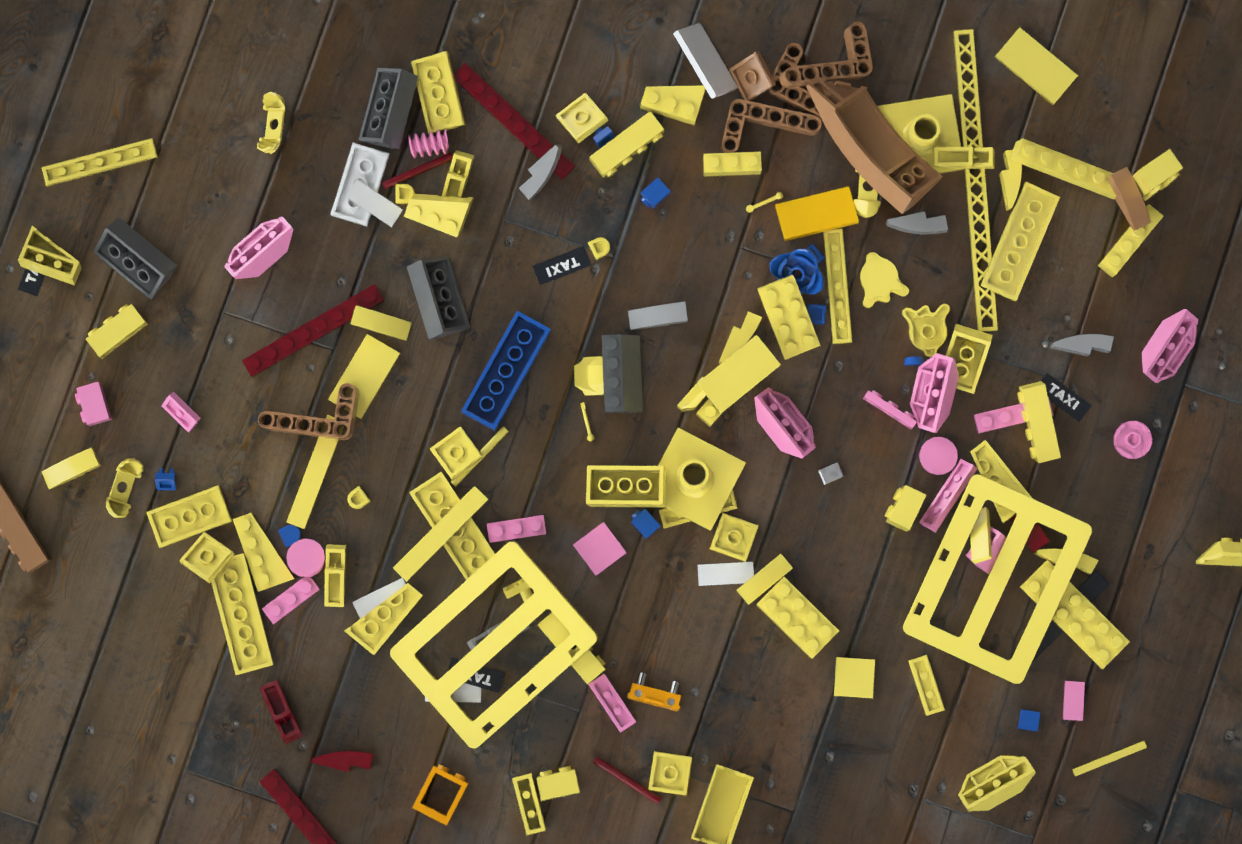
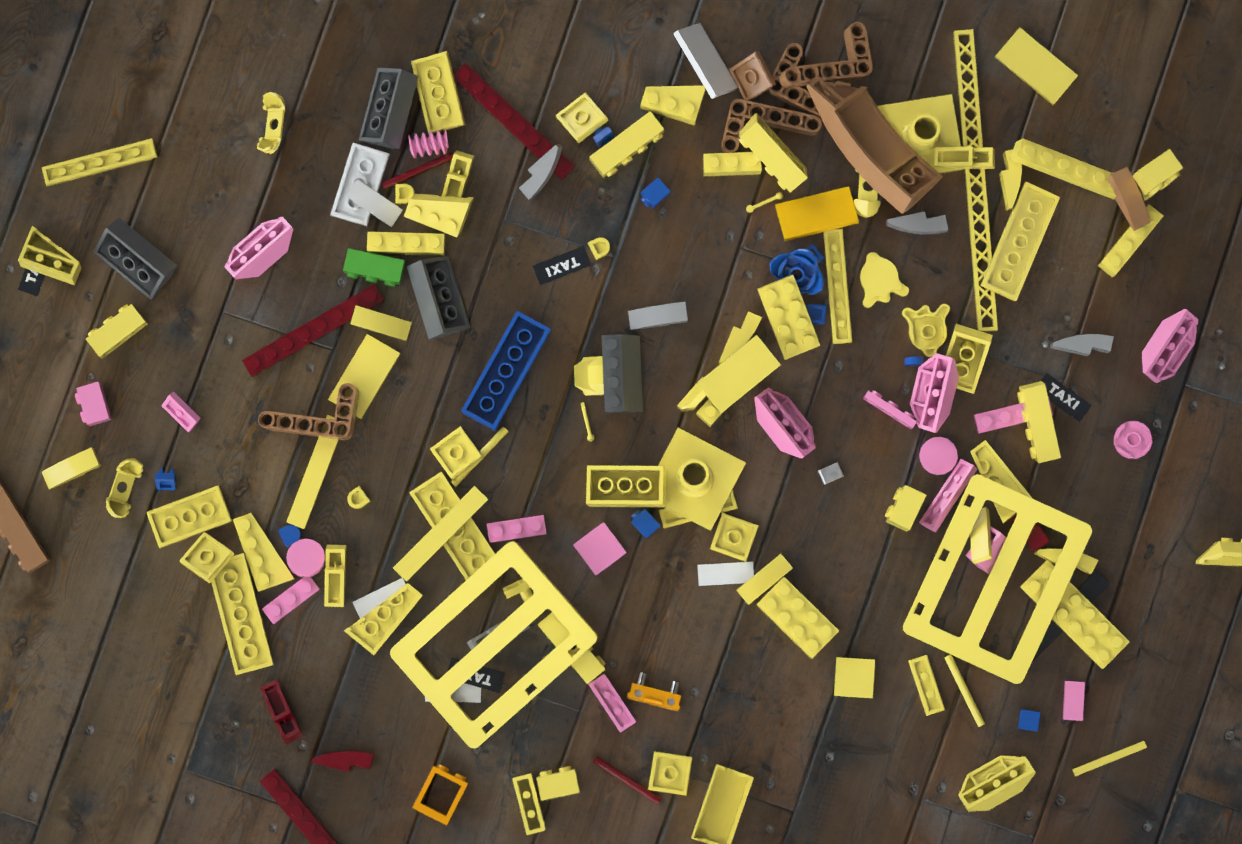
(374, 267): none -> bright green brick
(406, 243): none -> light yellow brick
(773, 153): none -> light yellow slope
(964, 690): none -> light yellow bar

